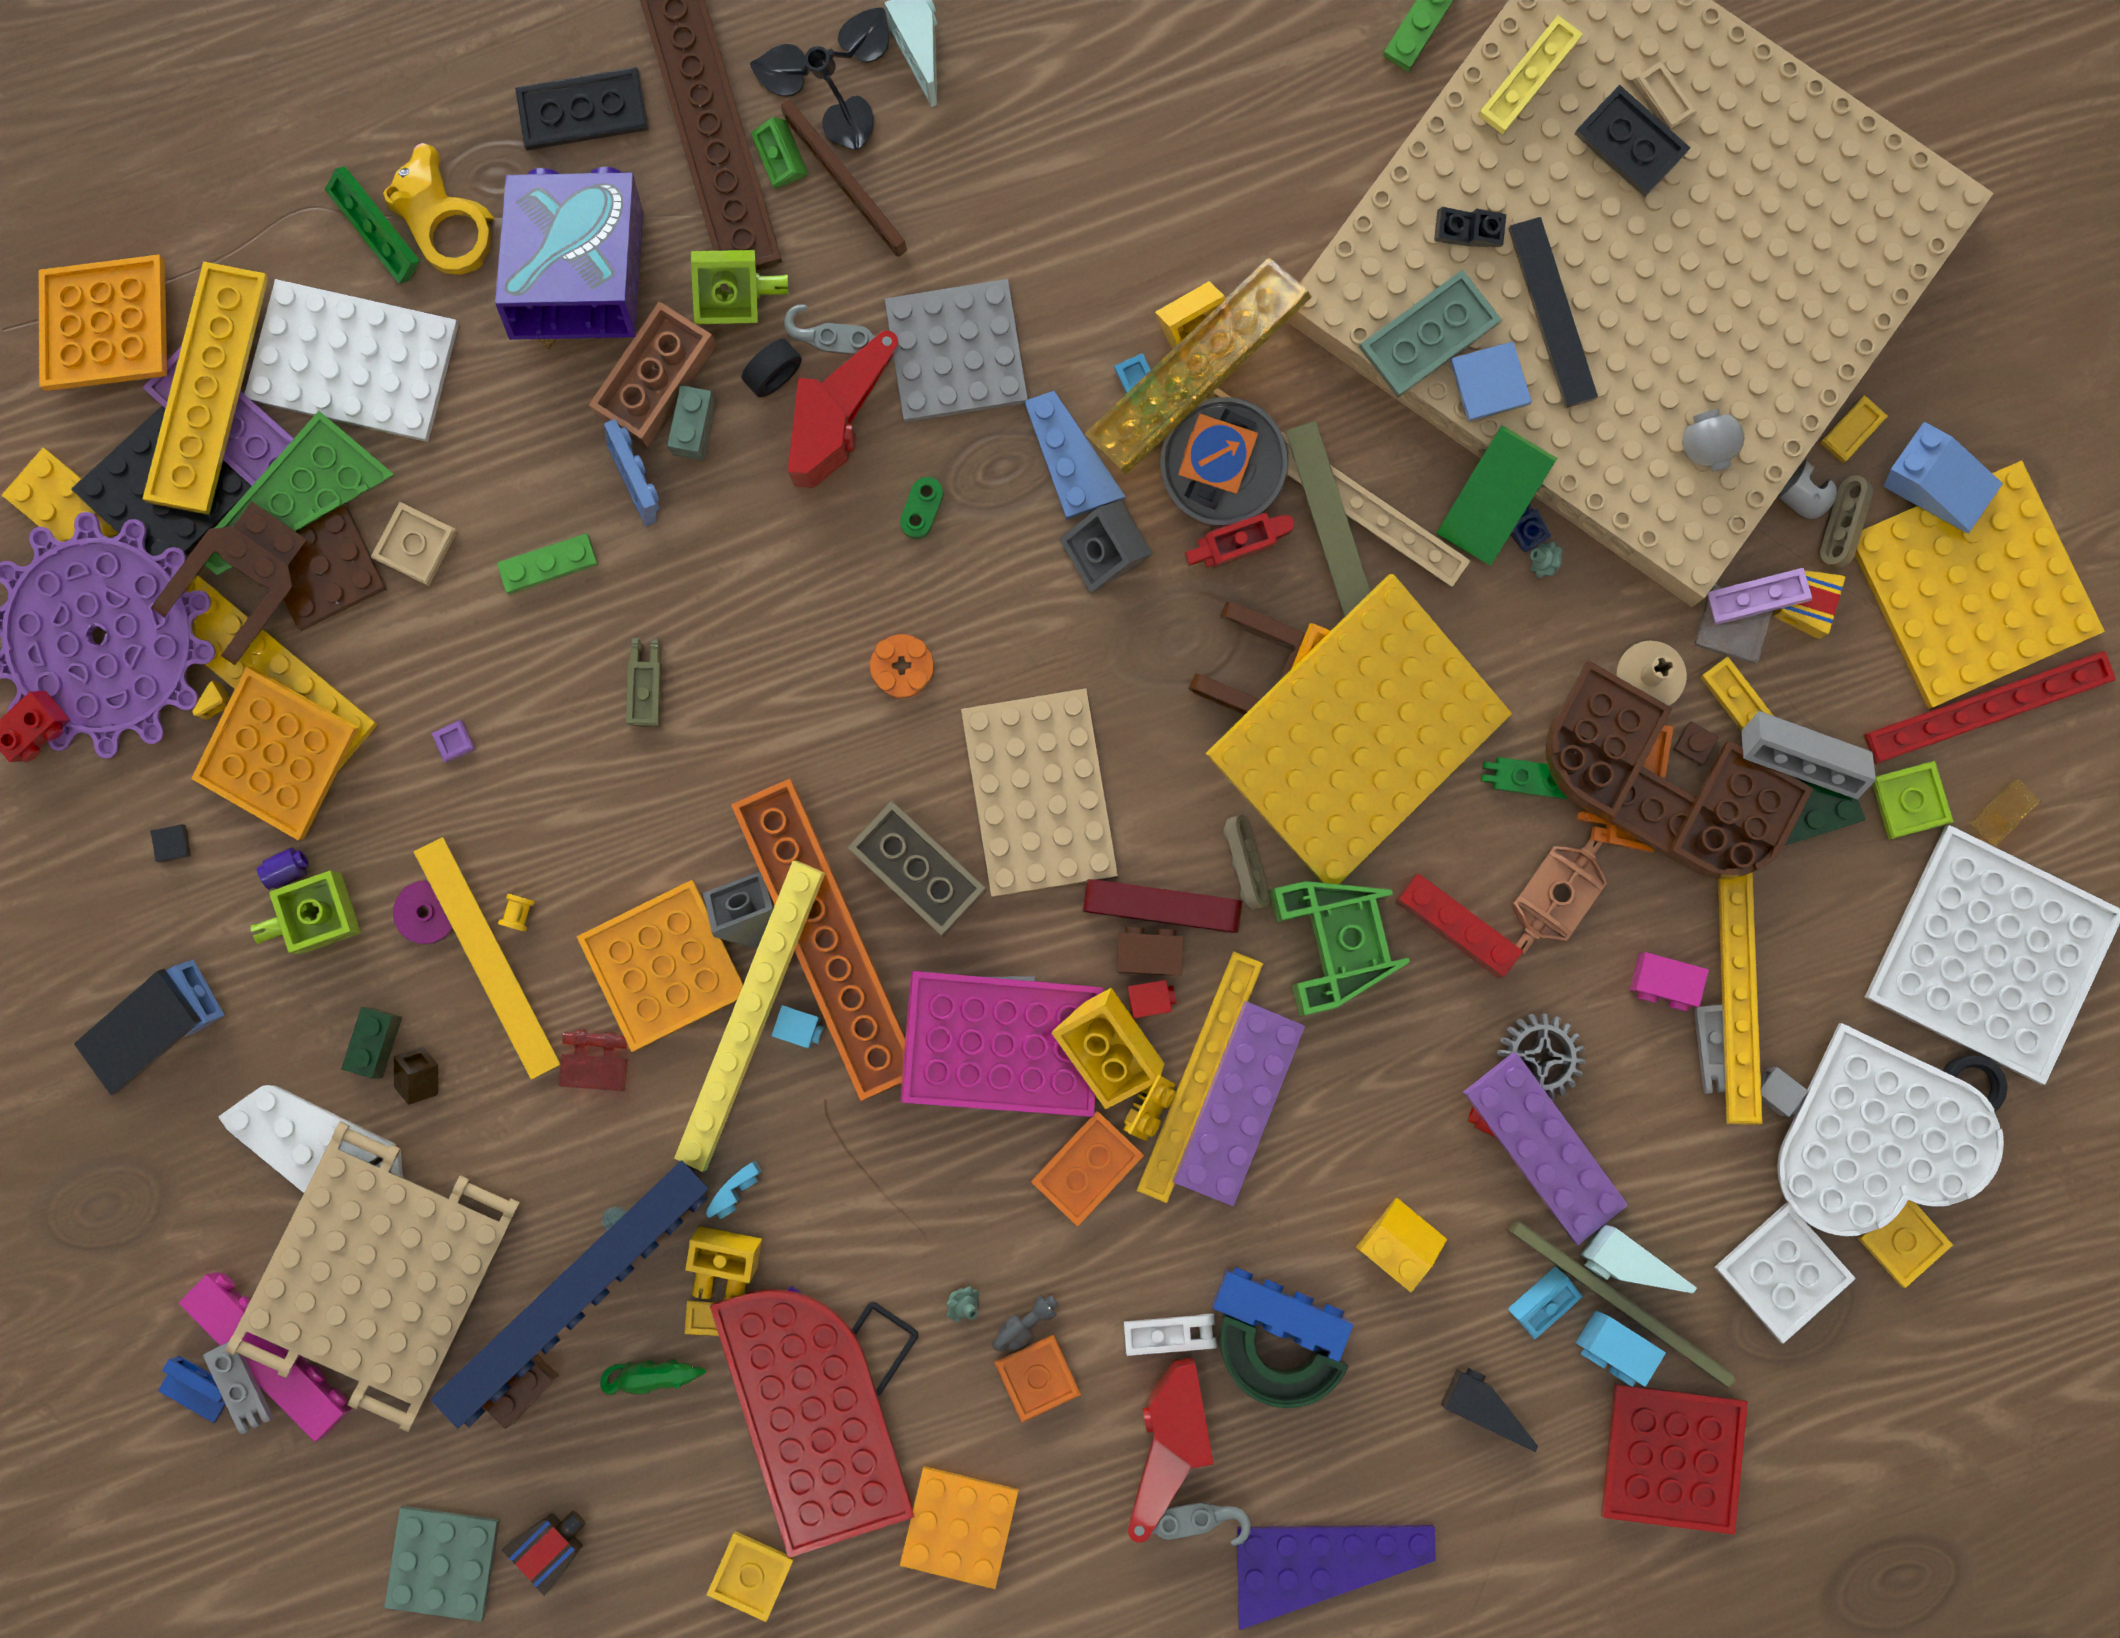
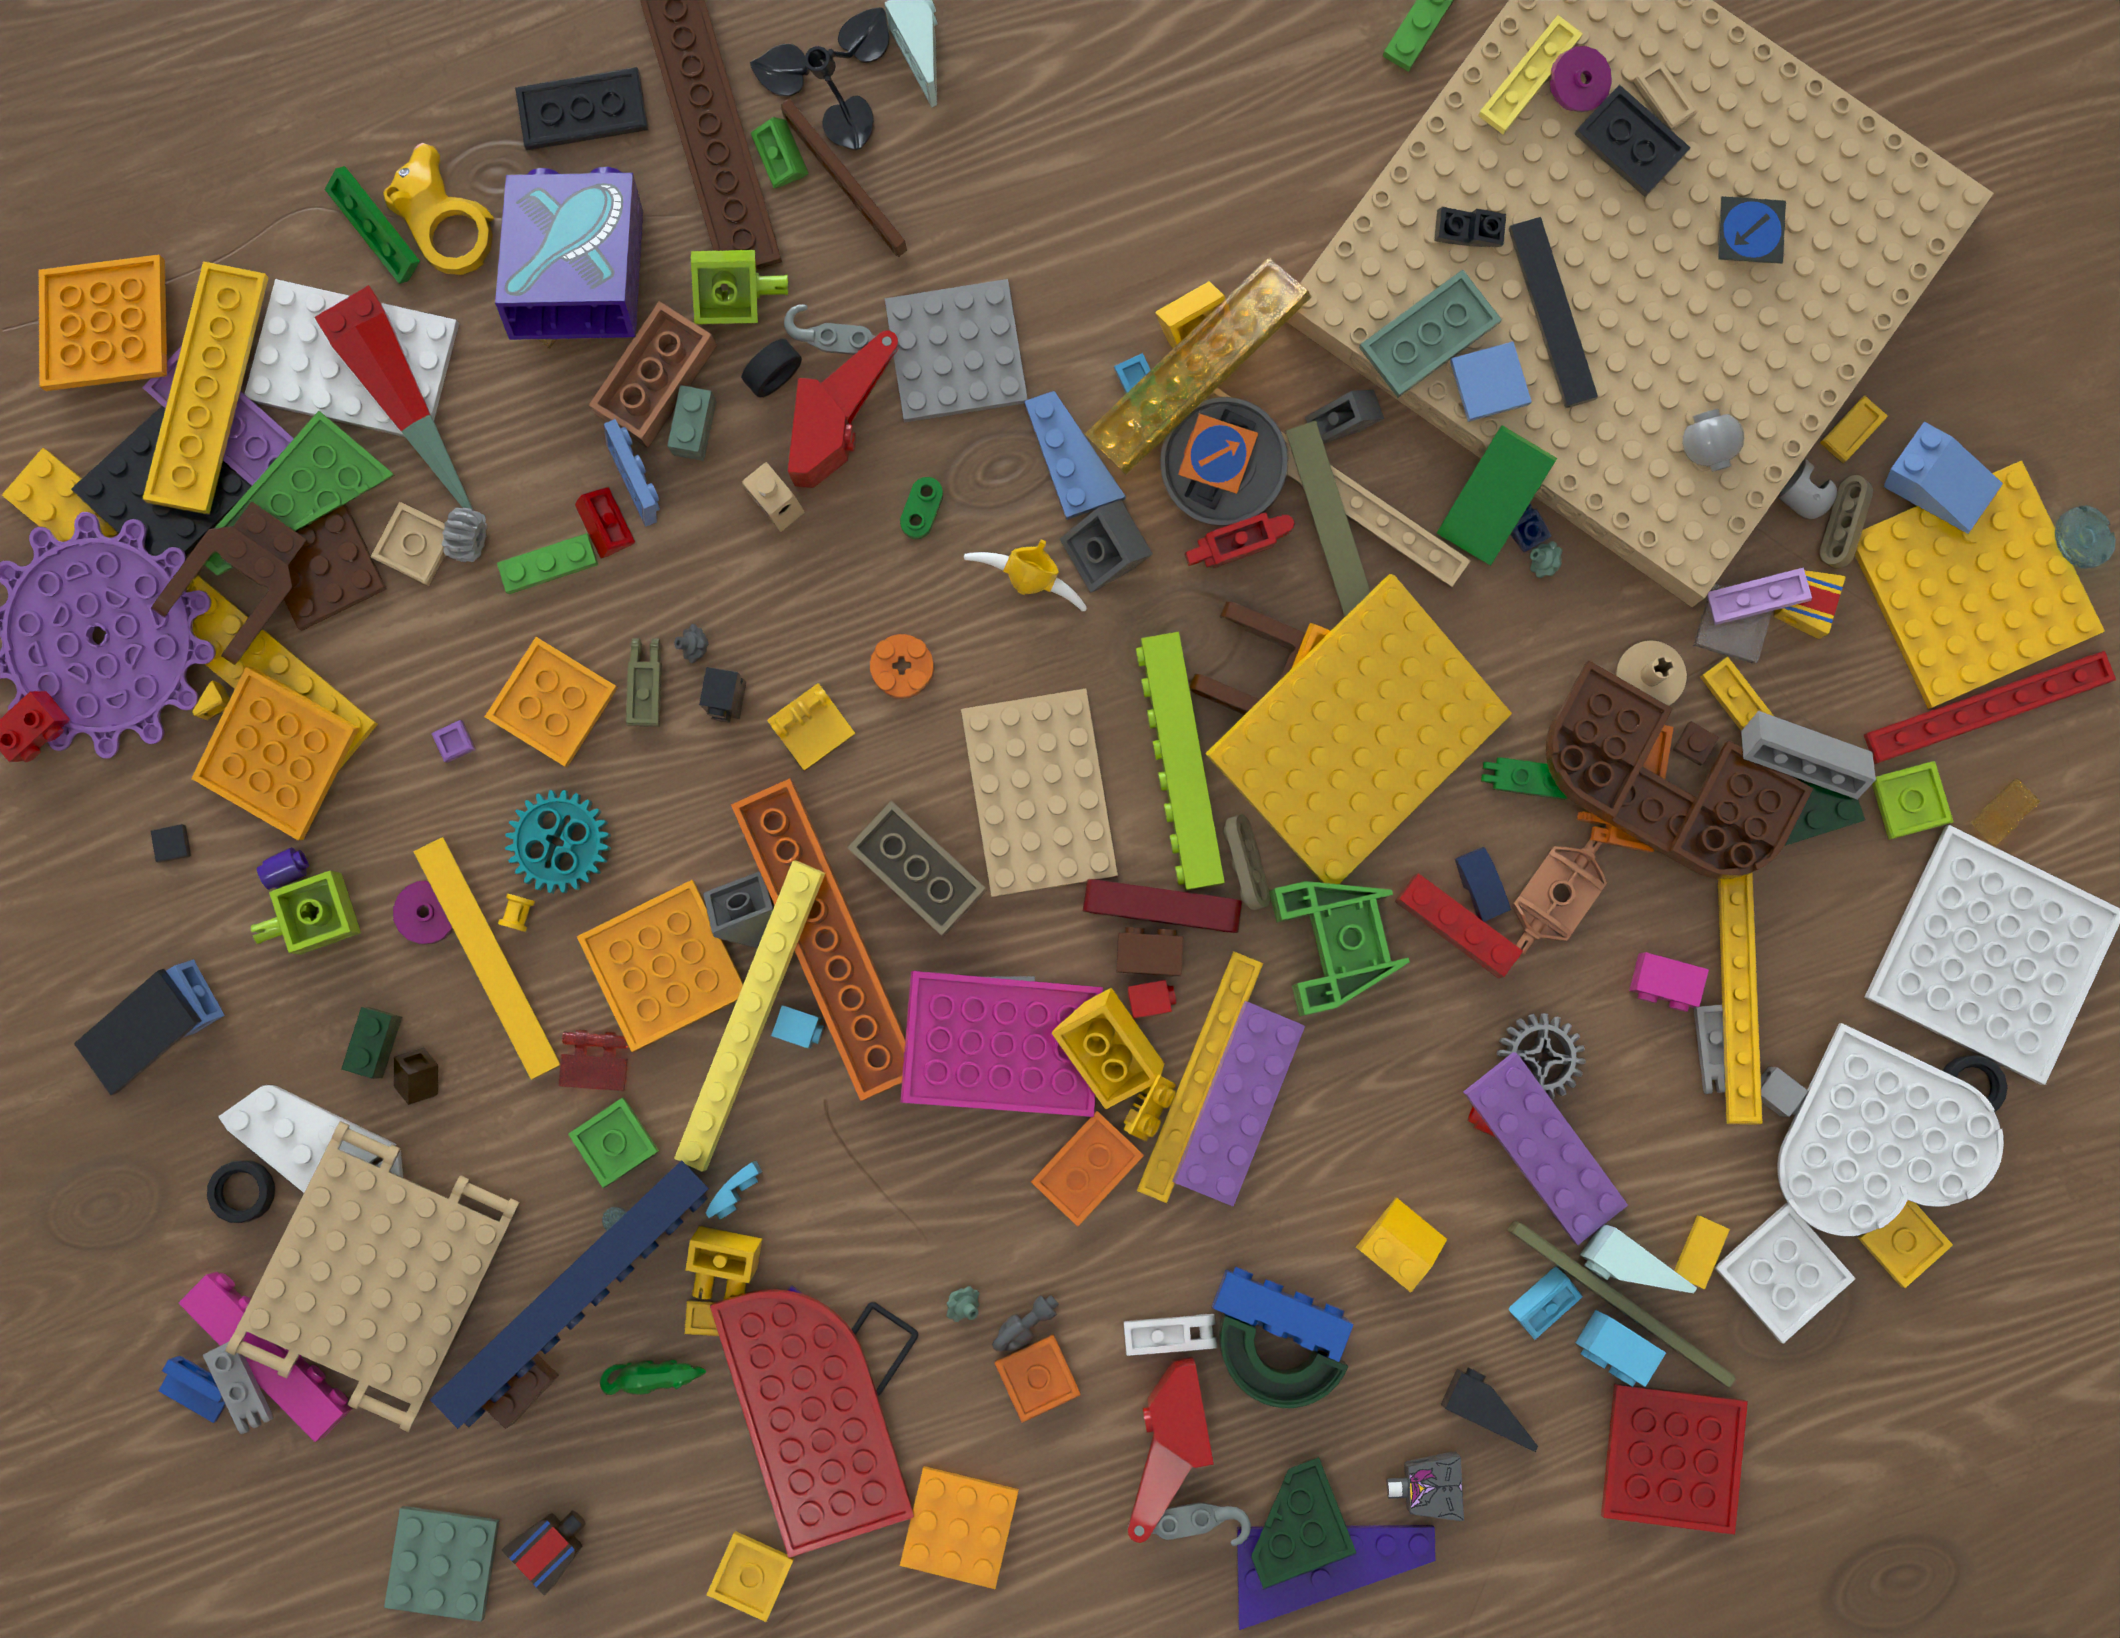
(216, 1185): none -> black tyre
(370, 348): none -> red plate
(464, 534): none -> light grey gear
(551, 702): none -> light orange plate
(584, 852): none -> teal gear
(604, 522): none -> red slope
(613, 1142): none -> bright green plate
(692, 643): none -> dark grey plant
(722, 694): none -> black brick
(772, 496): none -> tan torso
(811, 726): none -> yellow hinge
(1030, 571): none -> yellow helmet
(1181, 762): none -> lime brick
(1302, 1528): none -> dark green plate
(1347, 415): none -> dark grey slope
(1431, 1486): none -> dark grey torso
(1483, 883): none -> dark blue slope
(1566, 81): none -> magenta plate
(1701, 1251): none -> yellow tile
(1751, 230): none -> piece
(2084, 537): none -> clear light blue tile

